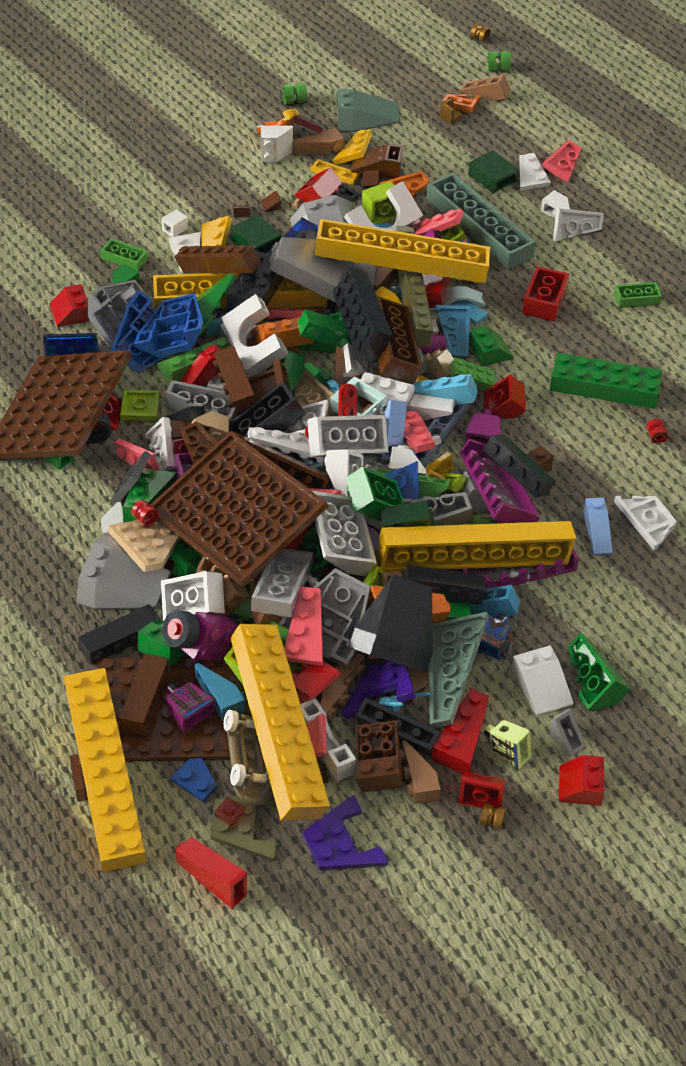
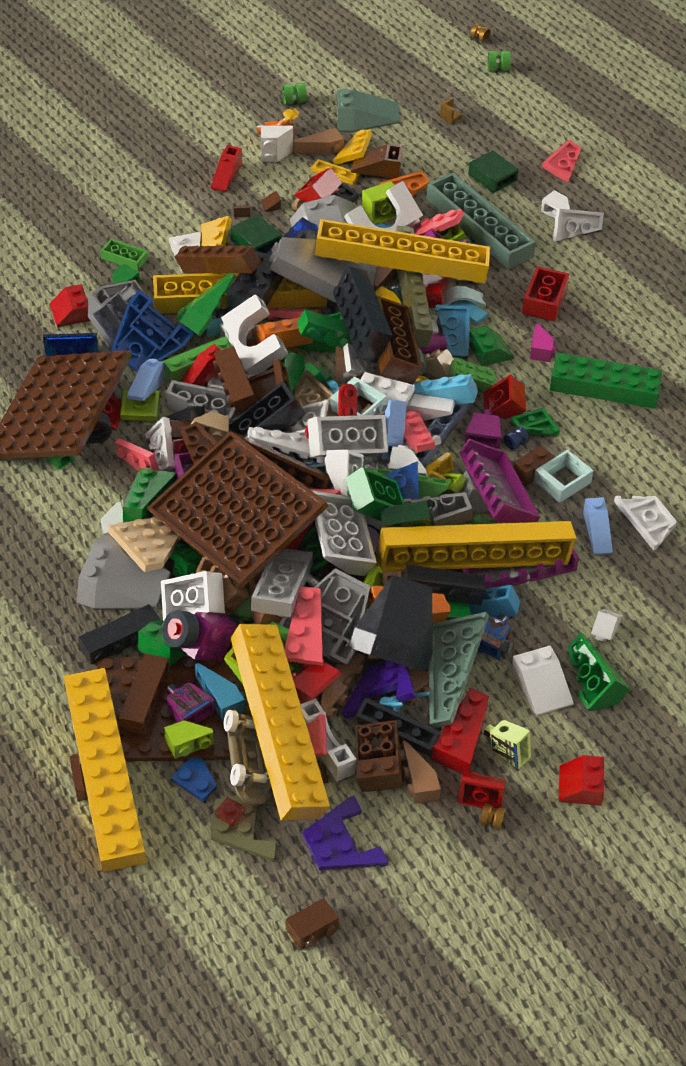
(130, 478): dark grey tile -> none
(145, 513): red wheel -> none
(148, 379): none -> light blue slope
(171, 327): blue wedge -> none
(174, 223): white brick -> none
(187, 738): none -> lime slope
(213, 871): red slope -> none
(227, 168): none -> red slope
(300, 120): dark red tile -> none
(312, 924): none -> reddish brown brick
(370, 178): reddish brown slope -> none
(463, 103): orange wing -> none
(489, 88): medium nougat slope -> none
(516, 438): none -> dark blue wheel
(519, 465): black brick -> none
(531, 173): white wing -> none
(536, 423): none -> green wing
(542, 345): none -> dark pink slope
(545, 480): none -> light aqua window
(566, 733): light grey slope -> none
(606, 625): none -> white slope
(637, 294): bright green piece -> none
(657, 431): red wheel -> none

